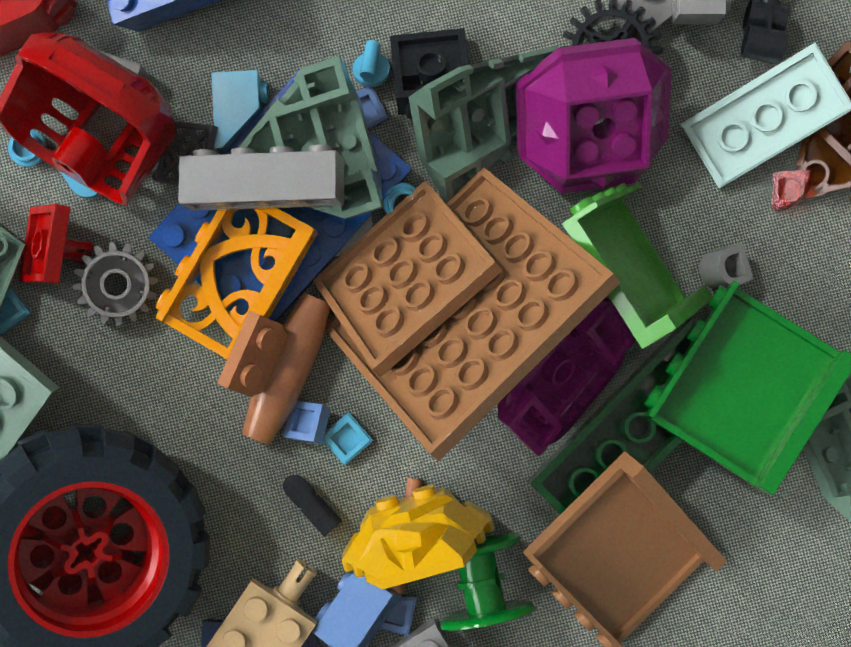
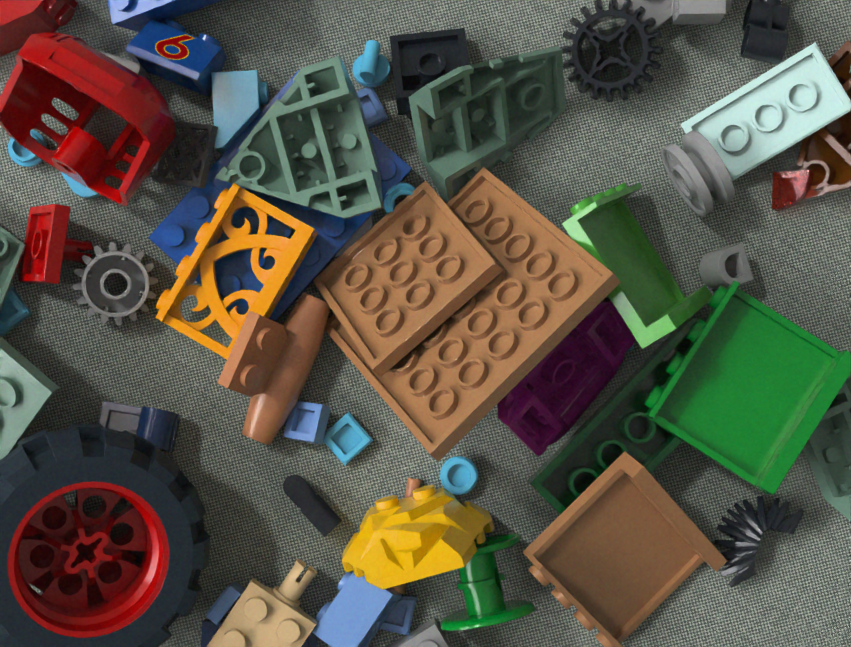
(152, 424): none -> dark blue plate
(177, 56): none -> blue slope
(225, 602): none -> medium blue tile
(261, 179): light grey brick -> none
(458, 475): none -> medium azure tile
(574, 91): magenta piece -> none
(698, 173): none -> light grey wheel
(748, 534): none -> black hair

